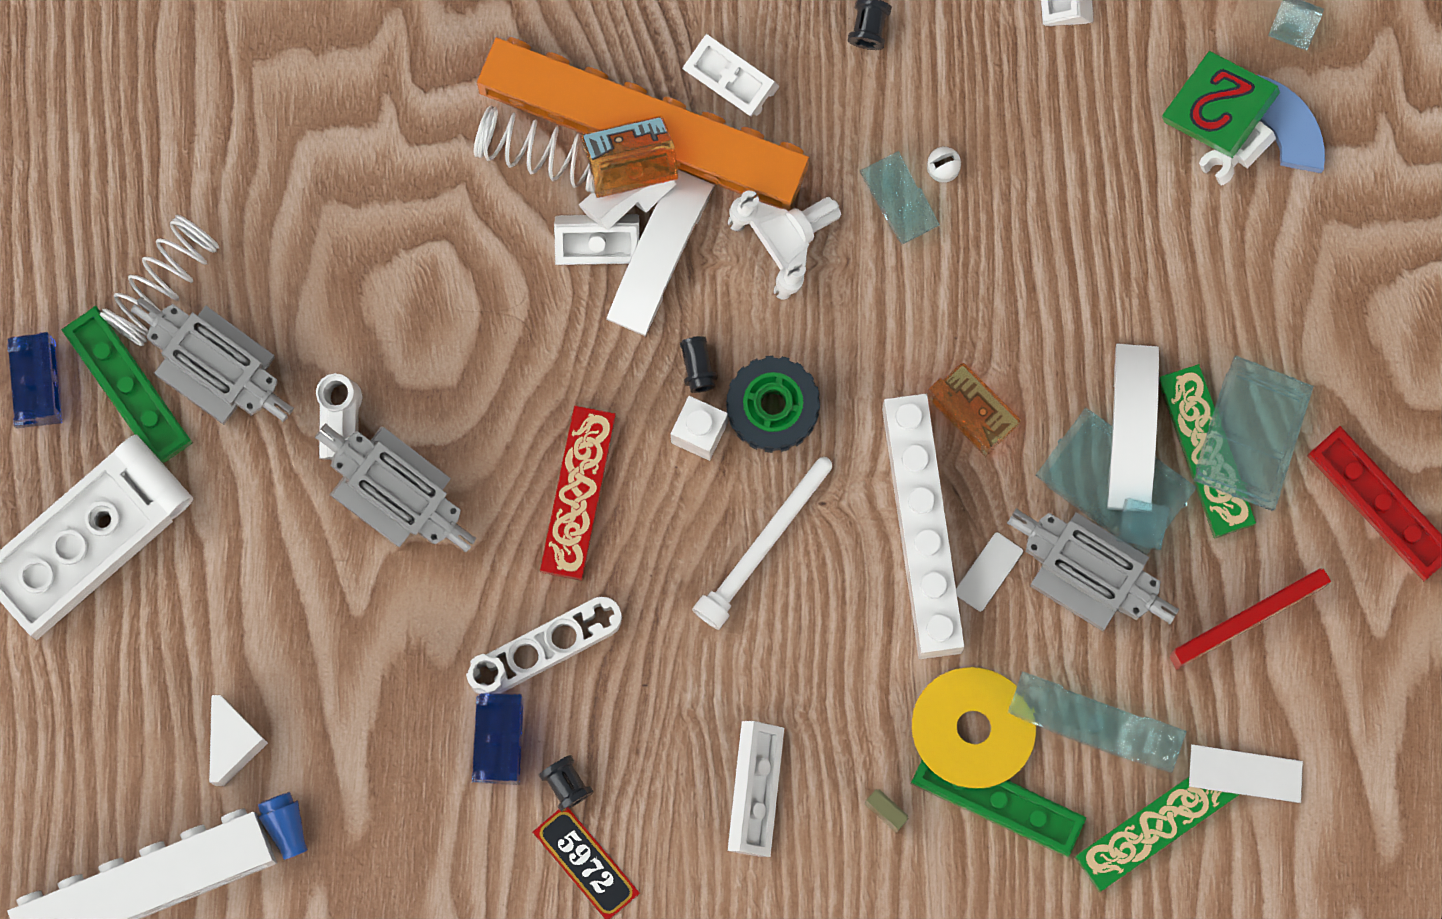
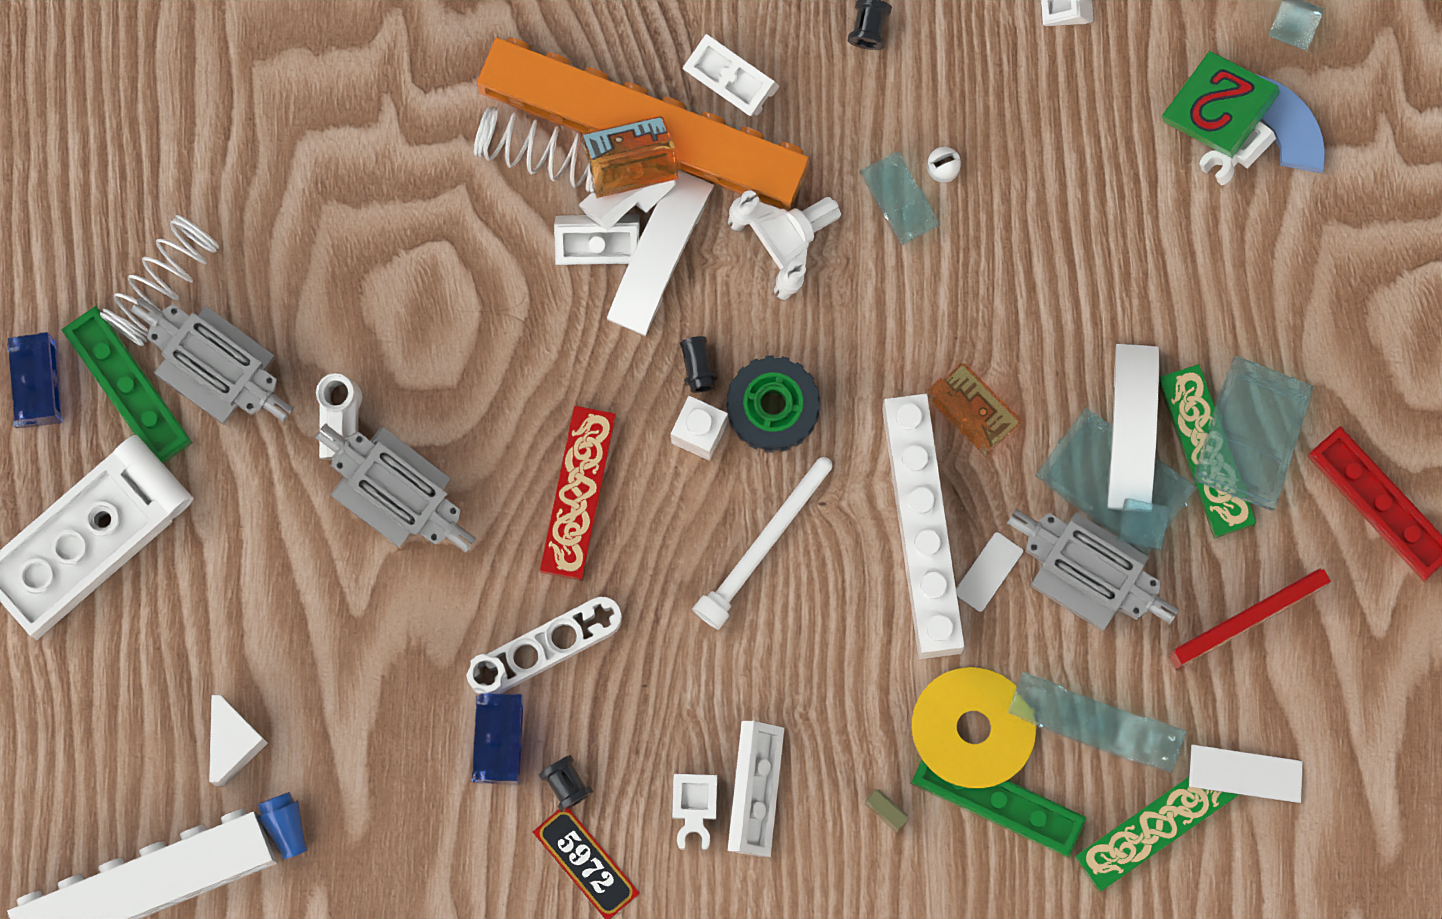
(694, 801): none -> white plate

